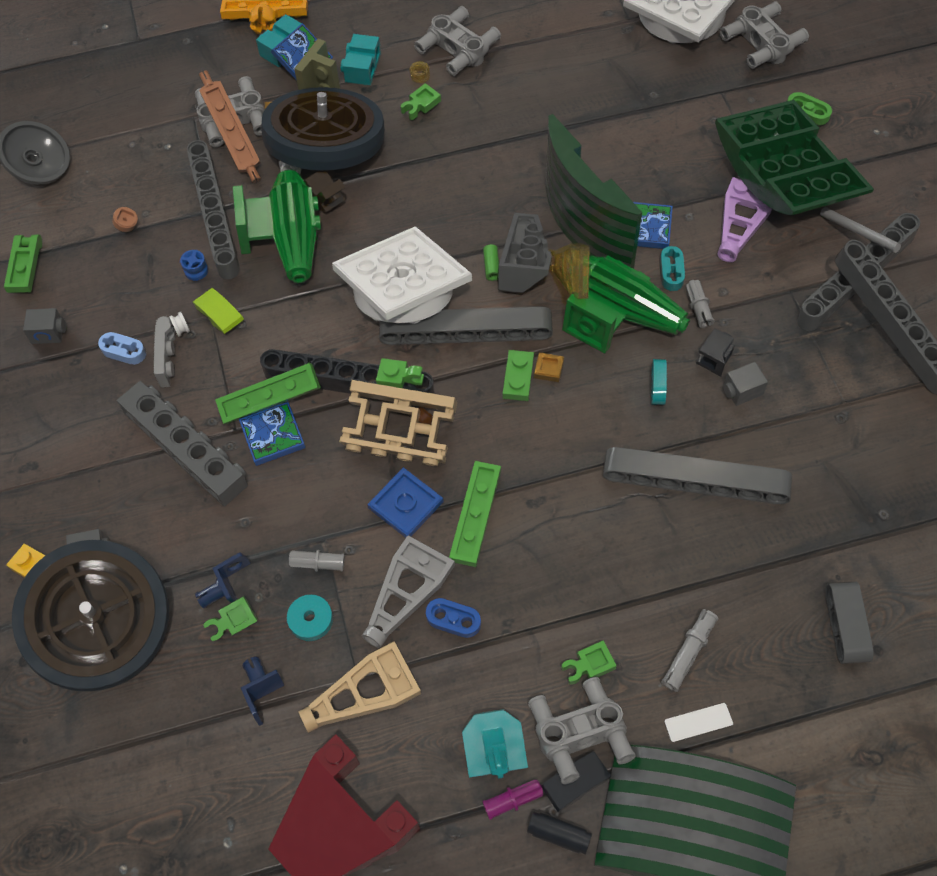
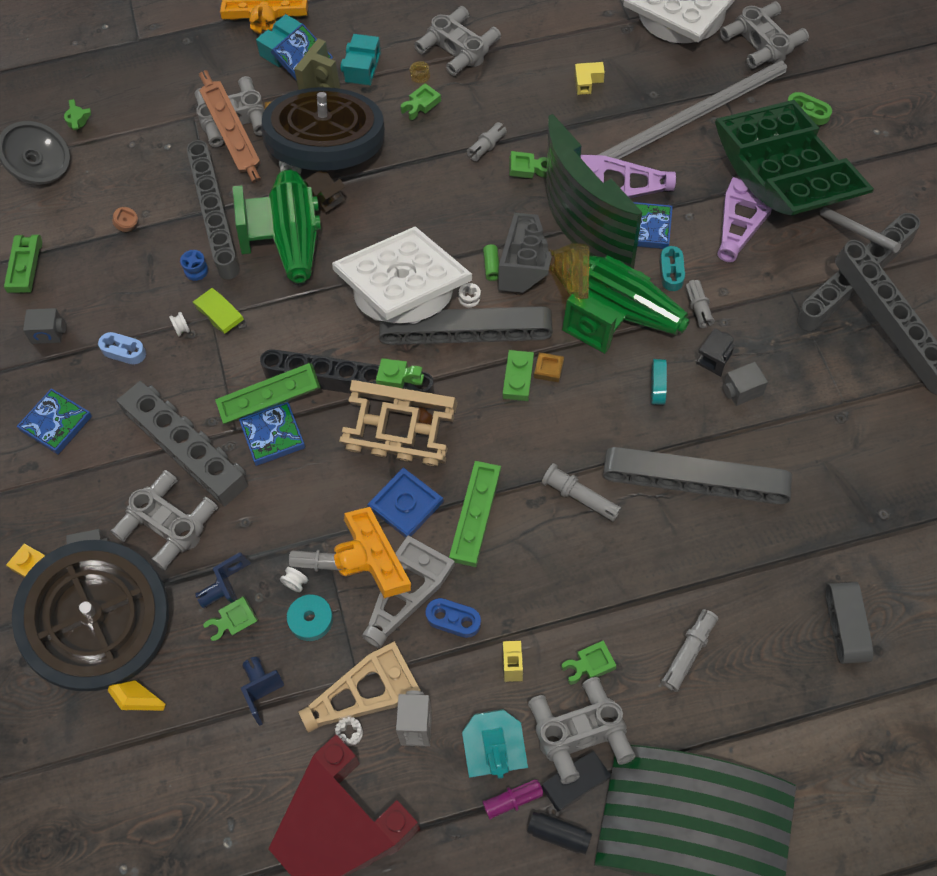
(54, 421): none -> tile
(76, 116): none -> bright green piece
(135, 697): none -> yellow piece
(163, 351): light grey hinge -> none
(164, 519): none -> light grey piece
(294, 579): none -> white bush
(342, 726): none -> white bush
(370, 553): none -> light orange plate
(414, 719): none -> light grey brick
(467, 301): none -> white bush
(486, 141): none -> light grey pin
(512, 661): none -> light yellow piece
(525, 165): none -> bright green plate
(570, 486): none -> light grey pin
(586, 75): none -> light yellow piece
(601, 163): none -> lavender plate
(696, 111): none -> light grey axle
(698, 722): white sticker -> none

